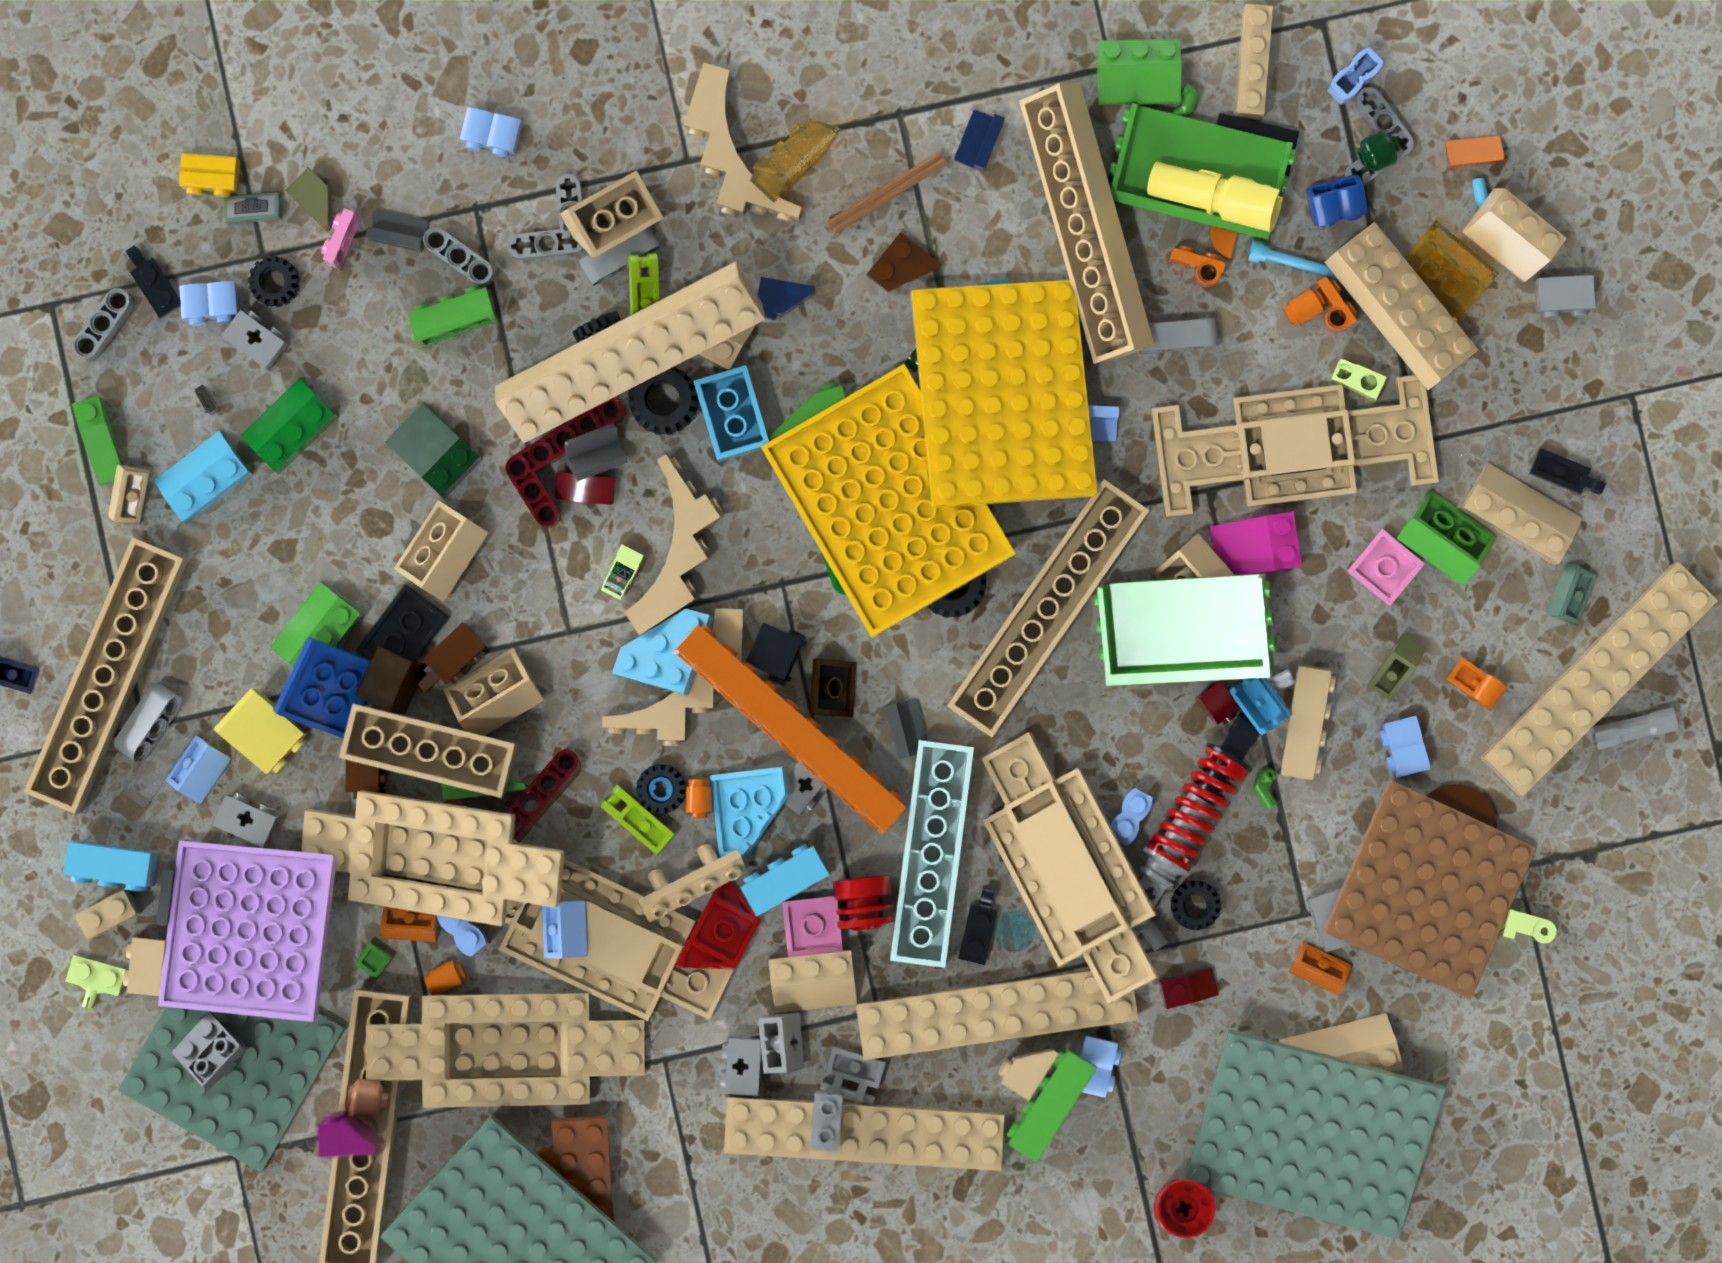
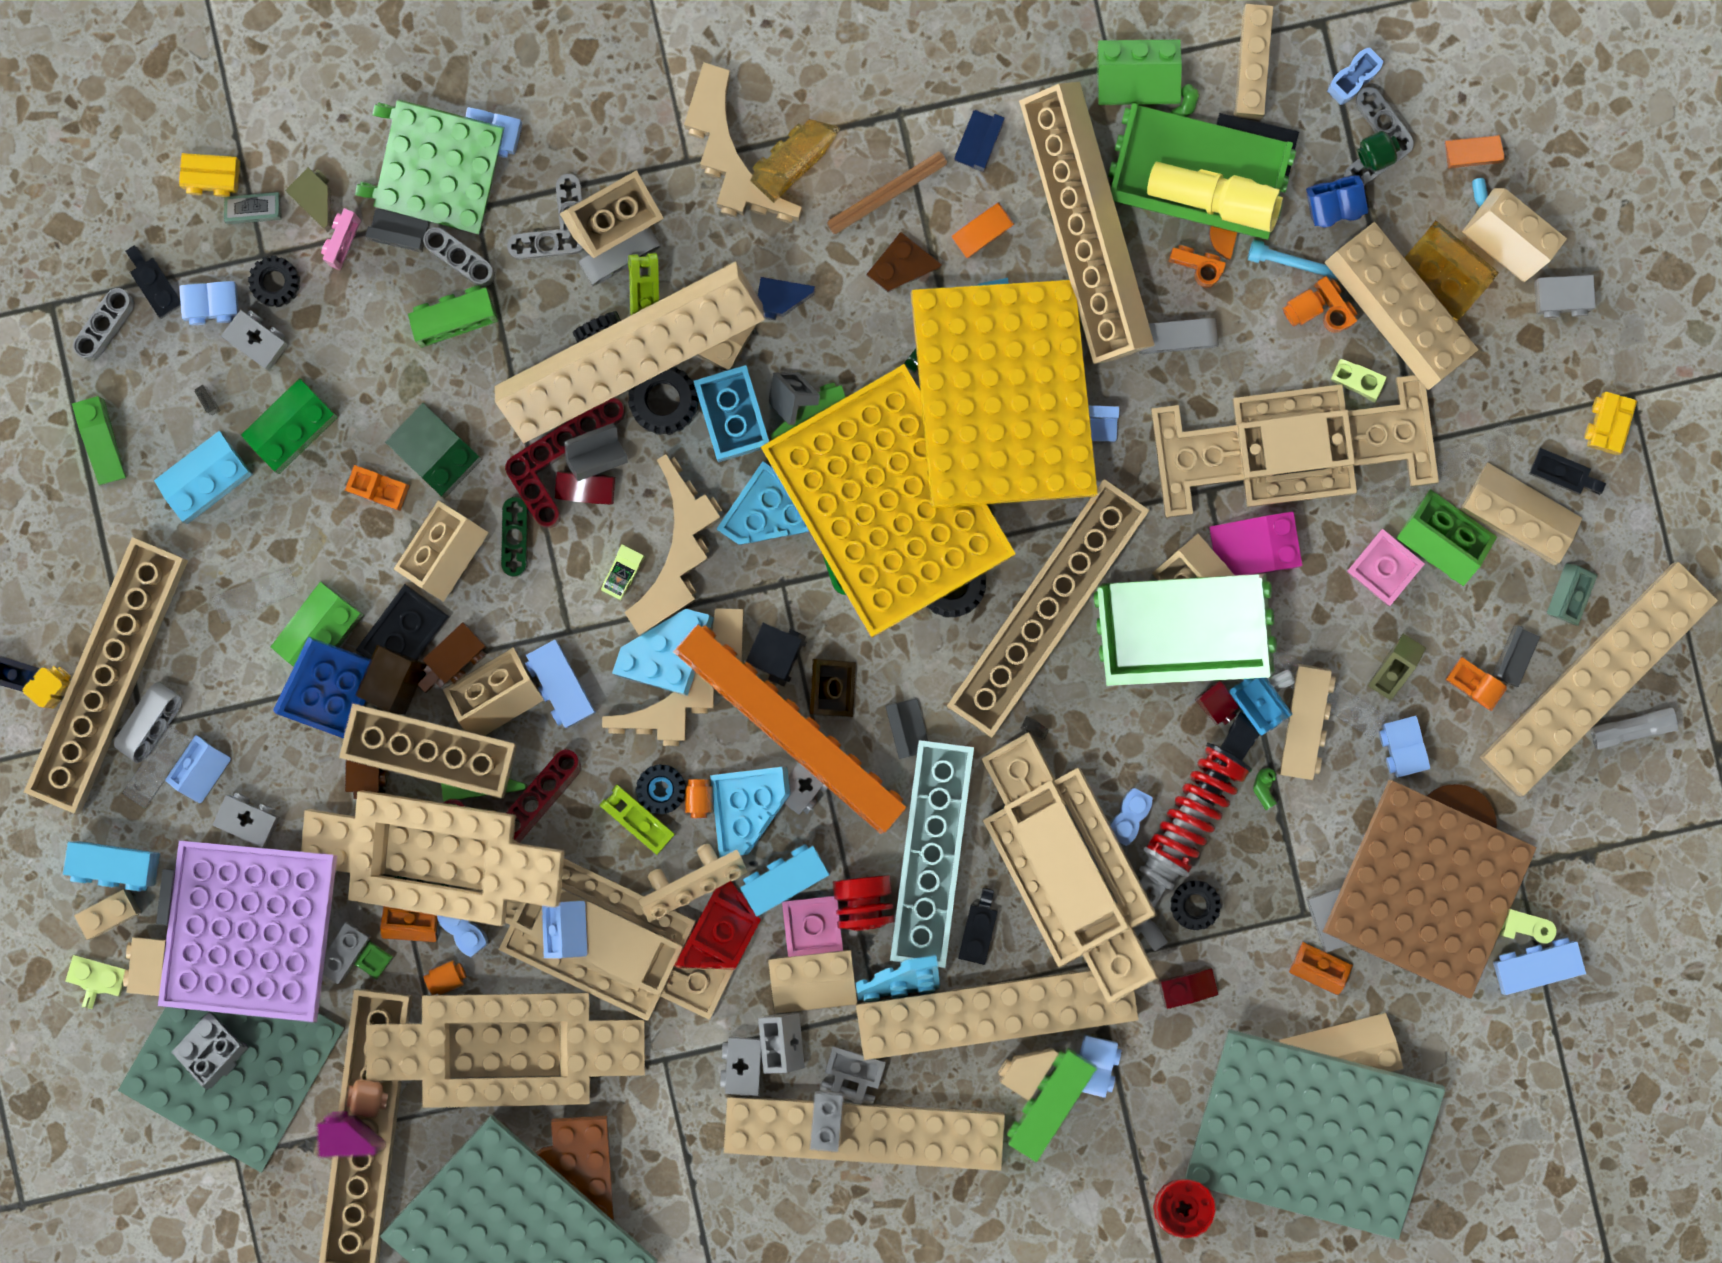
(48, 687): none -> yellow brick
(128, 494): tan slope -> none
(260, 732): light yellow slope -> none
(344, 952): none -> light grey brick
(377, 487): none -> orange slope
(435, 166): none -> plate
(521, 516): none -> dark green beam
(559, 684): none -> light blue brick
(762, 511): none -> medium azure plate
(789, 392): none -> dark grey panel
(912, 976): none -> medium azure plate
(982, 230): none -> orange slope
(1014, 931): clear light blue piece -> none
(1035, 728): none -> clear smoke tile
(1515, 656): none -> dark grey panel
(1539, 966): none -> light blue brick
(1610, 423): none -> yellow brick

